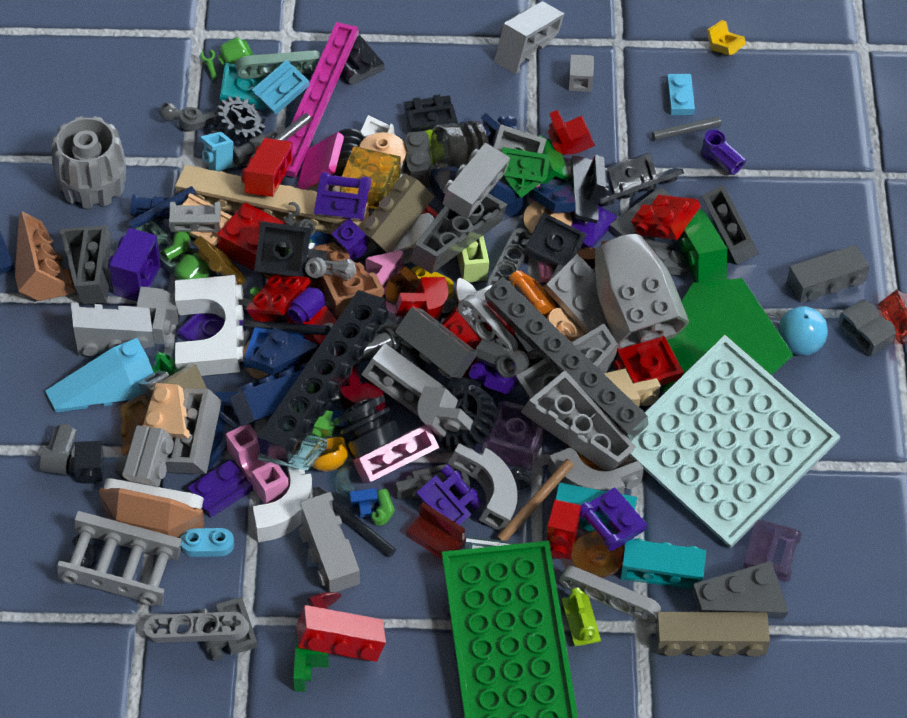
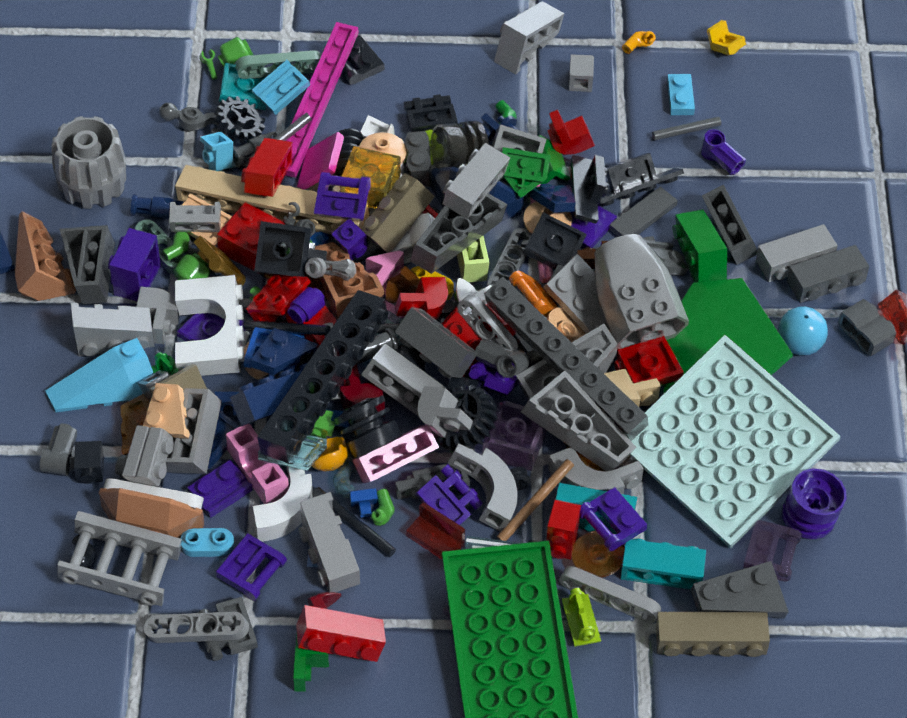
(161, 208): dark blue bar -> none
(245, 560): none -> dark purple plate
(505, 110): none -> green arm
(638, 39): none -> light orange arm
(665, 217): red plate -> none
(778, 255): none -> light grey brick
(814, 503): none -> dark purple wheel

